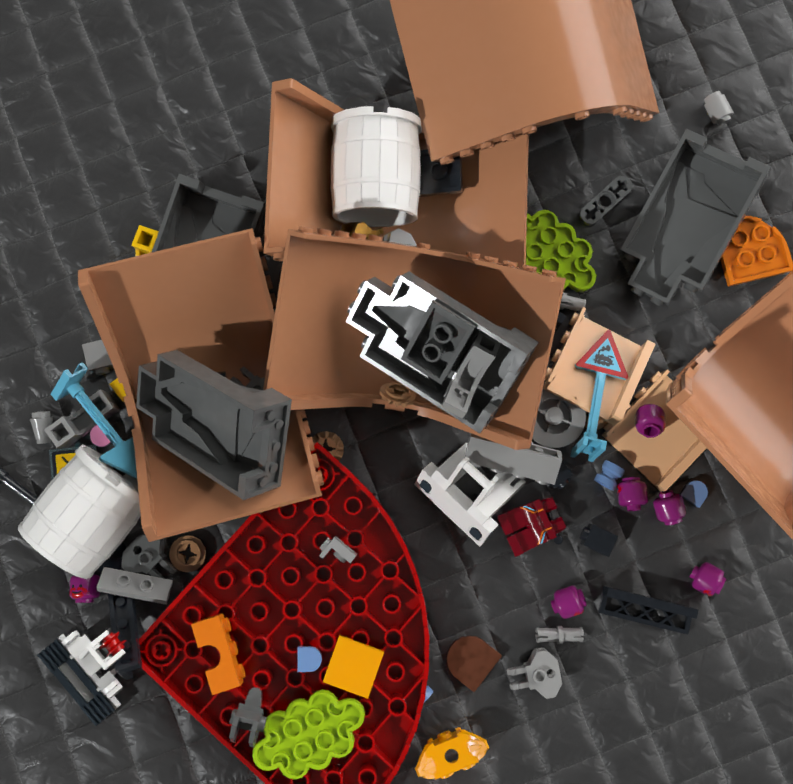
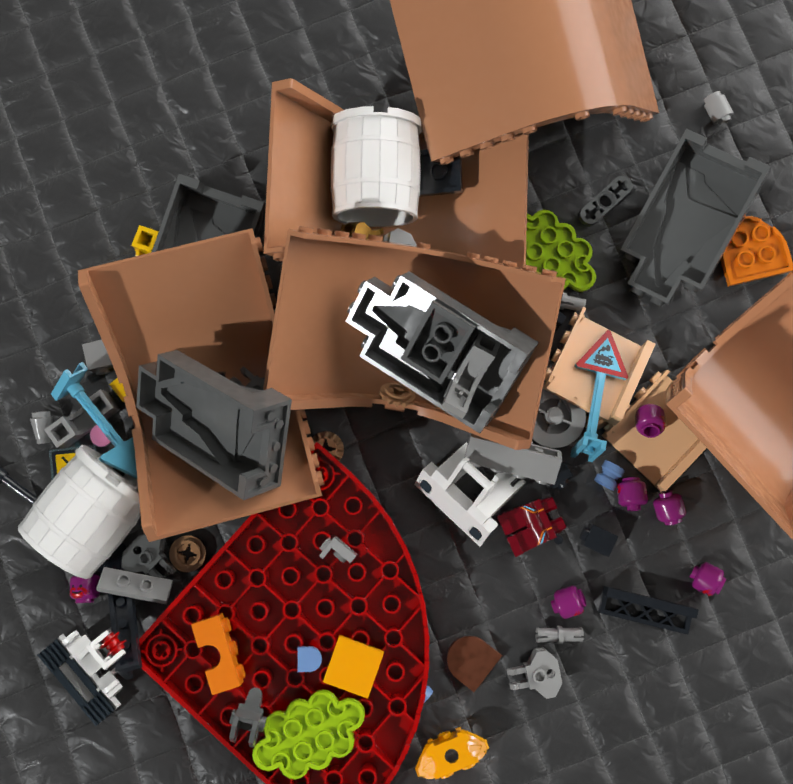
(695, 493): medium blue tile -> none

